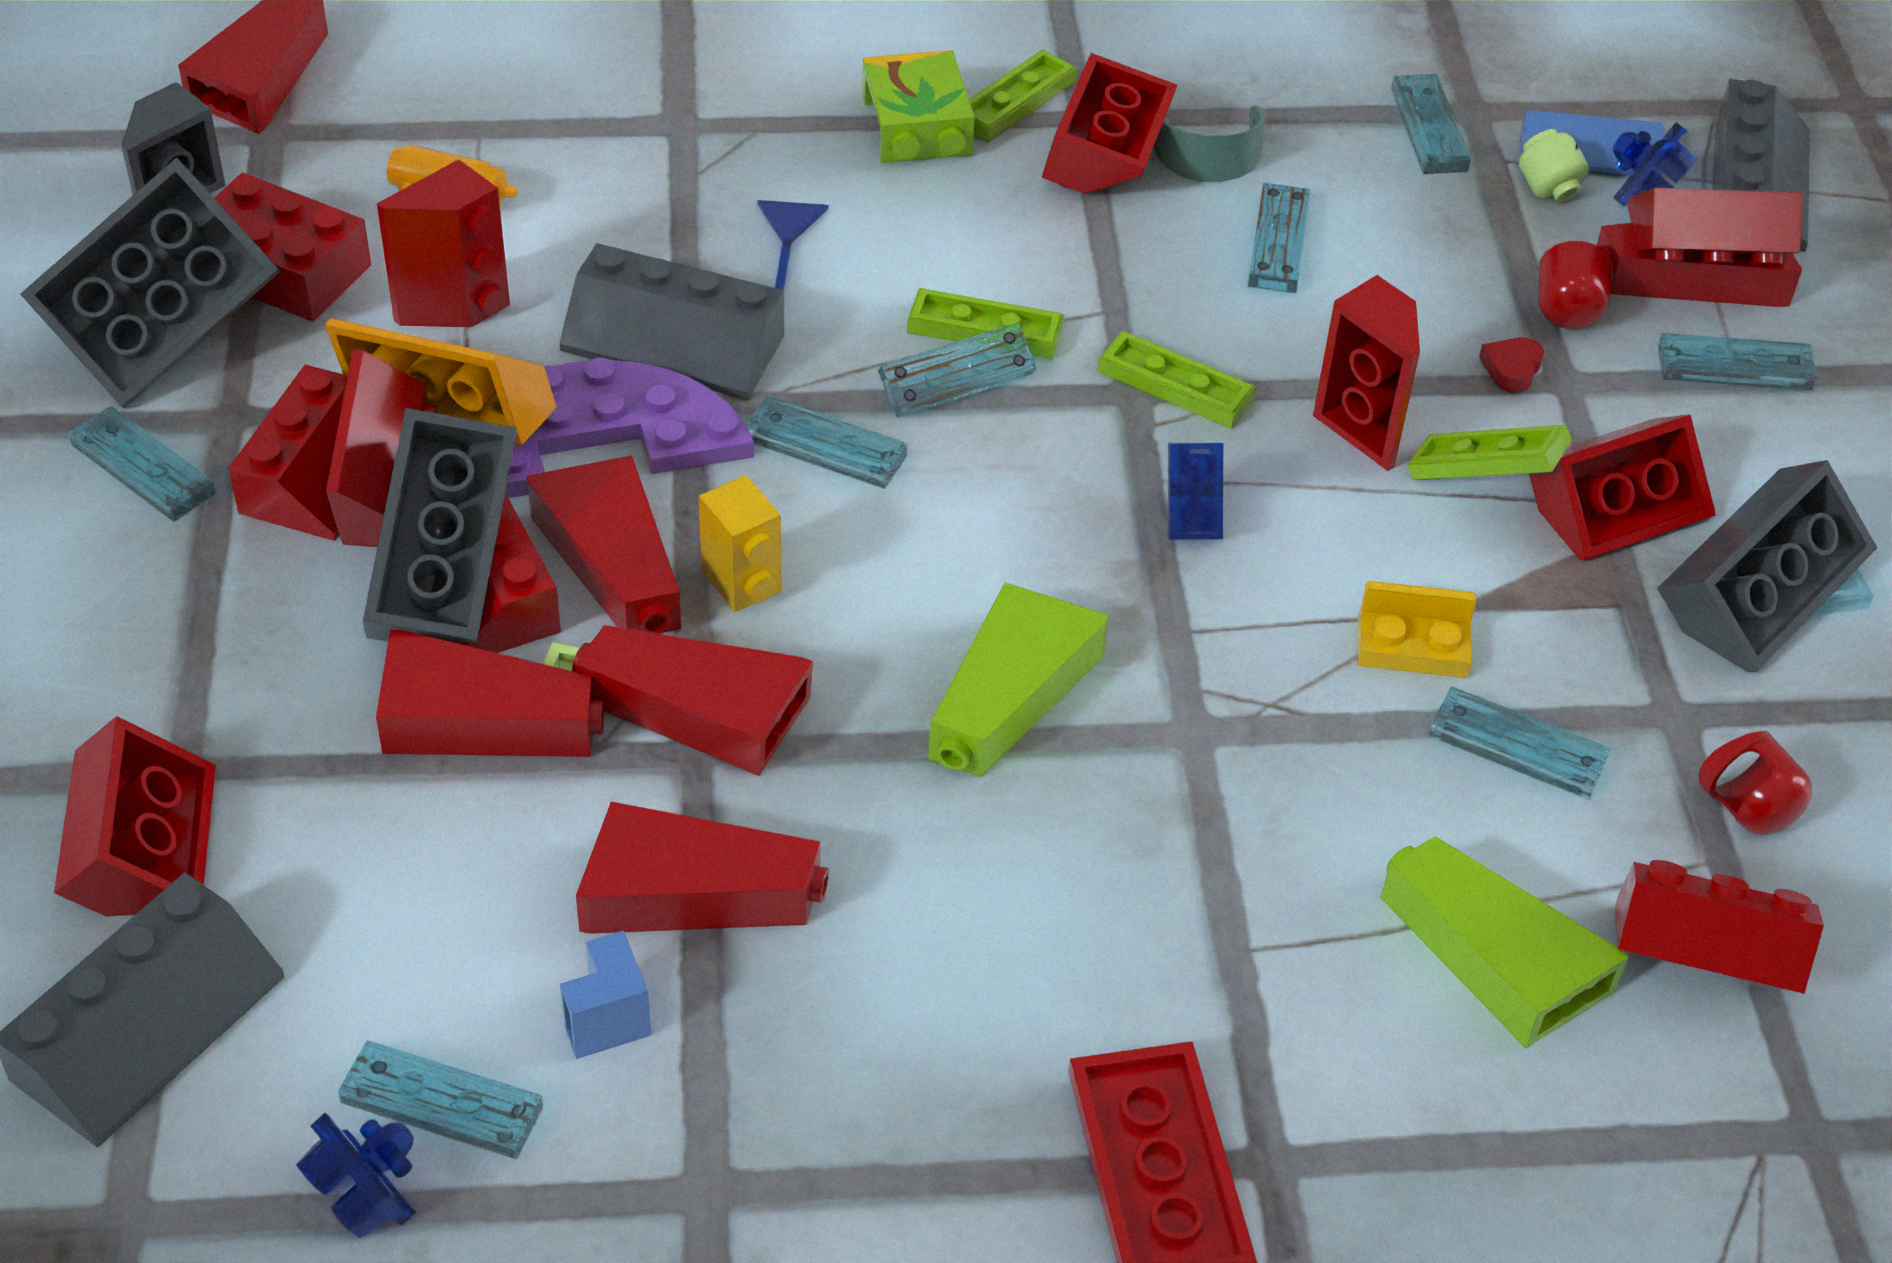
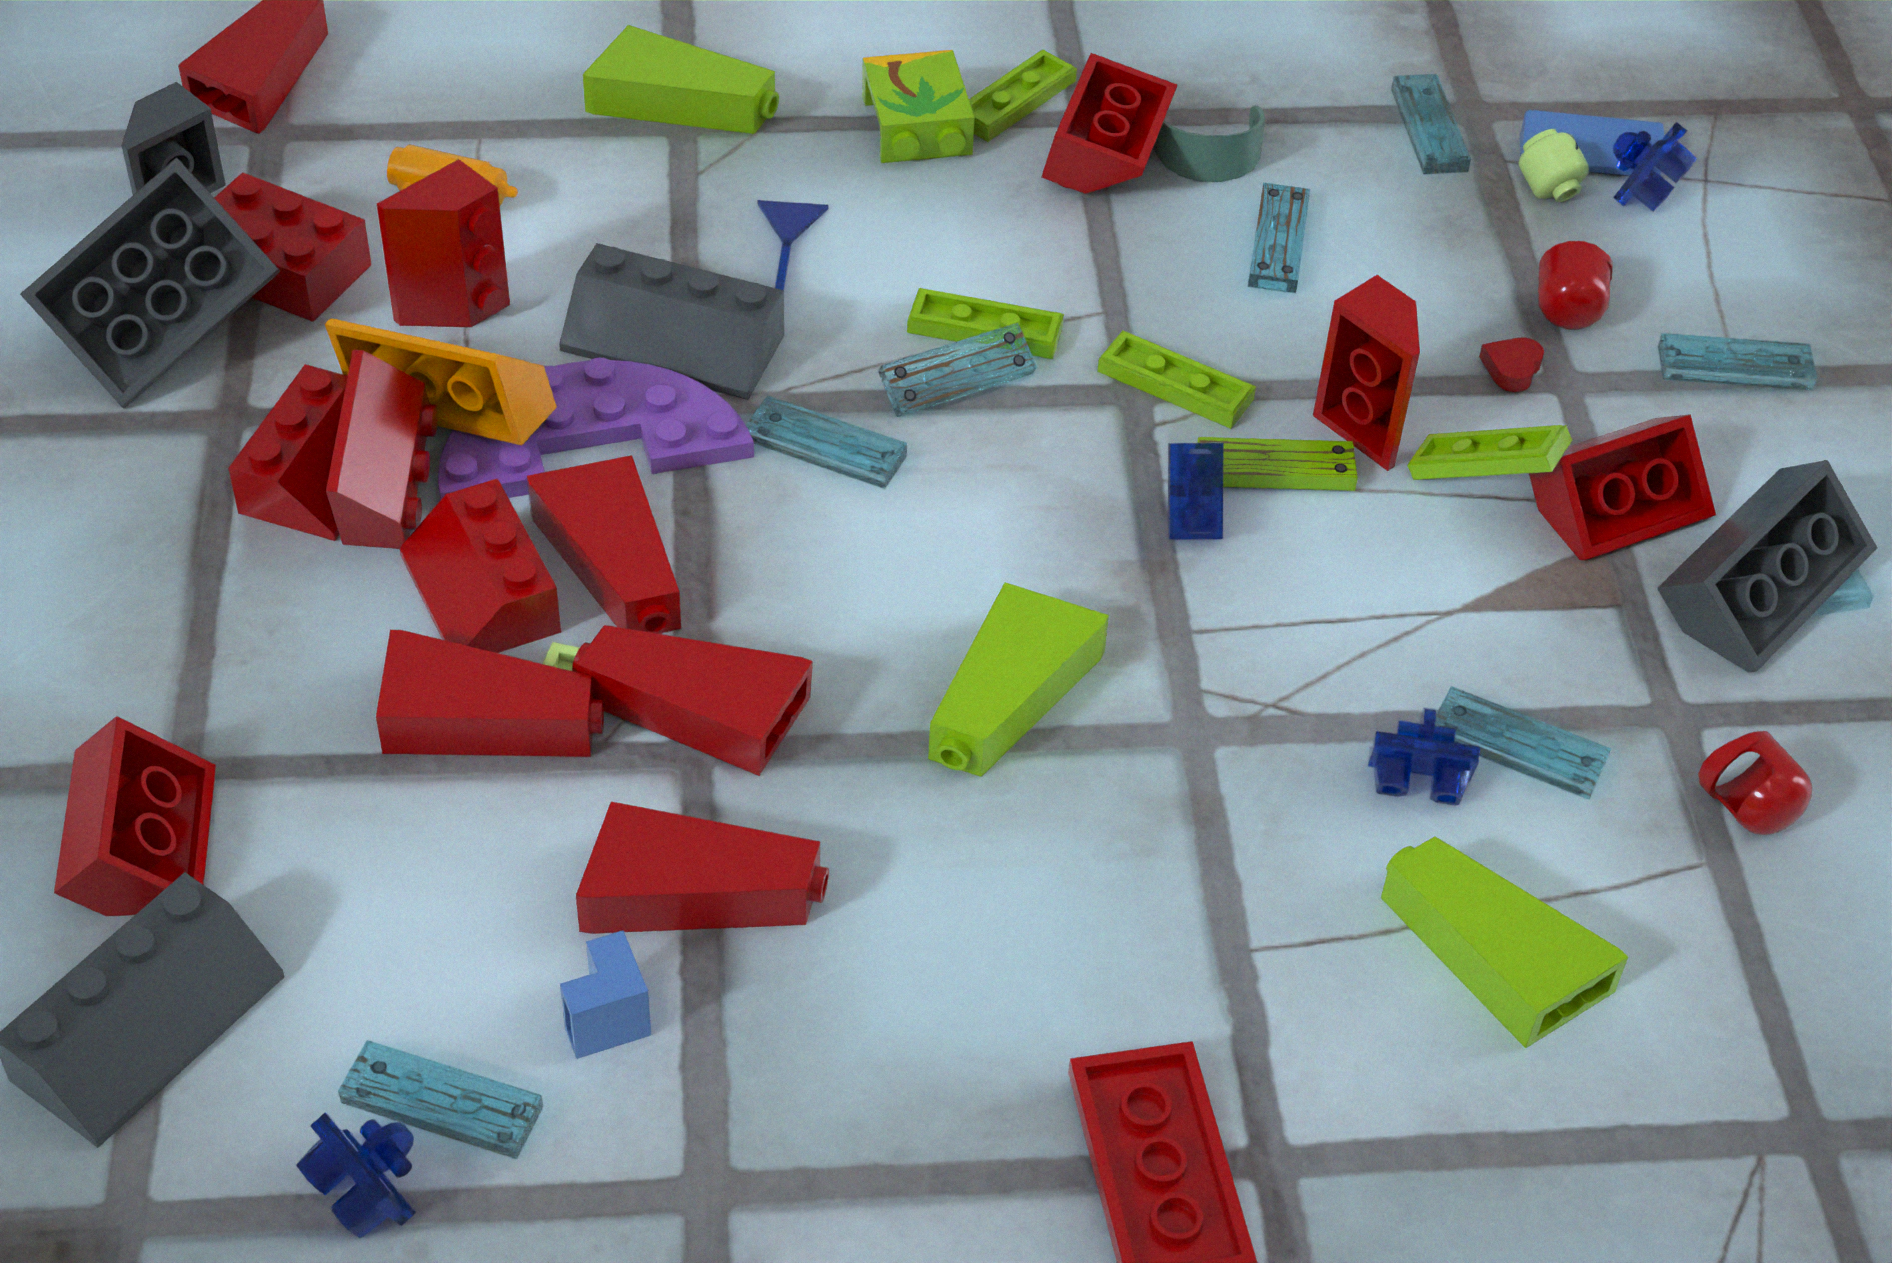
(142, 463): clear light blue tile -> none
(439, 527): dark grey slope -> none
(678, 84): none -> lime slope
(740, 543): yellow brick -> none
(1287, 463): none -> lime tile
(1415, 629): yellow bracket -> none
(1424, 751): none -> clear blue hips
(1692, 279): red slope -> none
(1717, 224): slope -> none
(1718, 925): red slope -> none
(1761, 144): dark grey slope -> none

